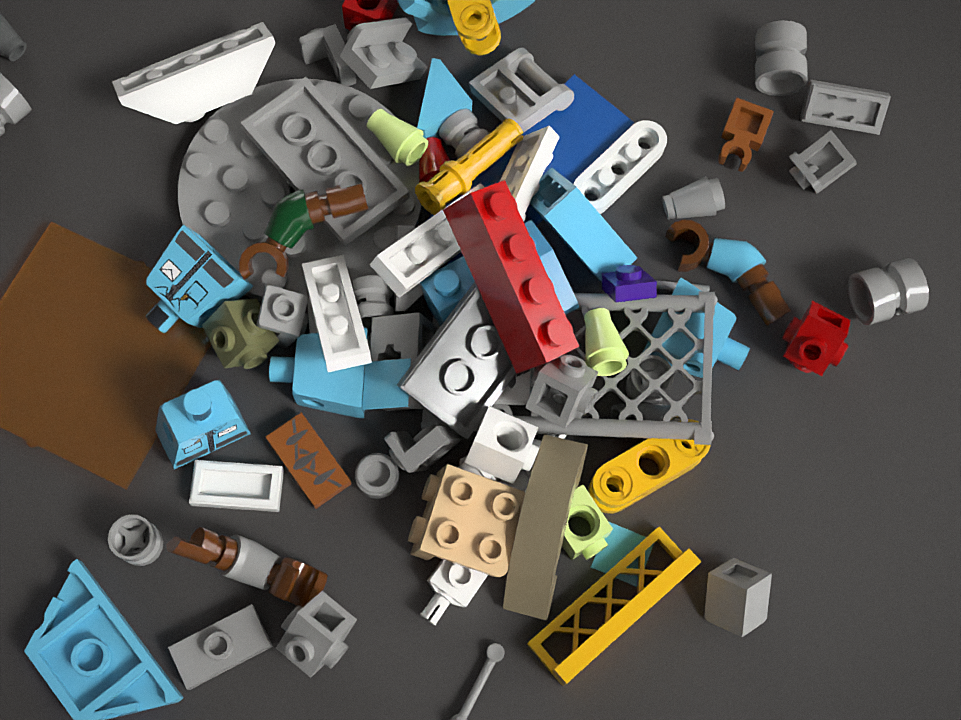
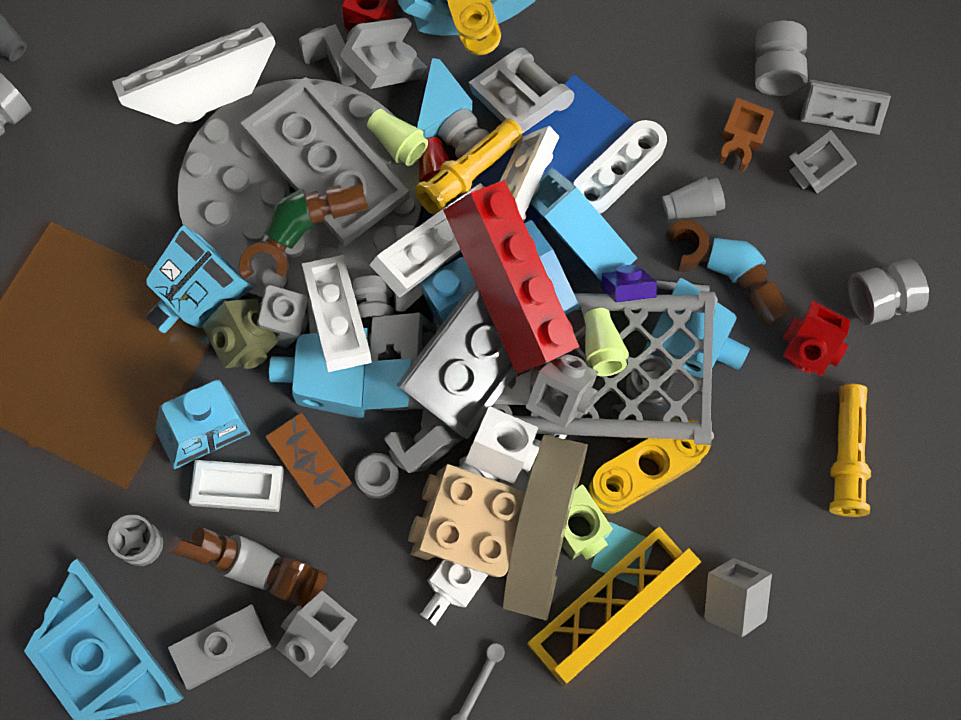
(850, 469): none -> yellow pin

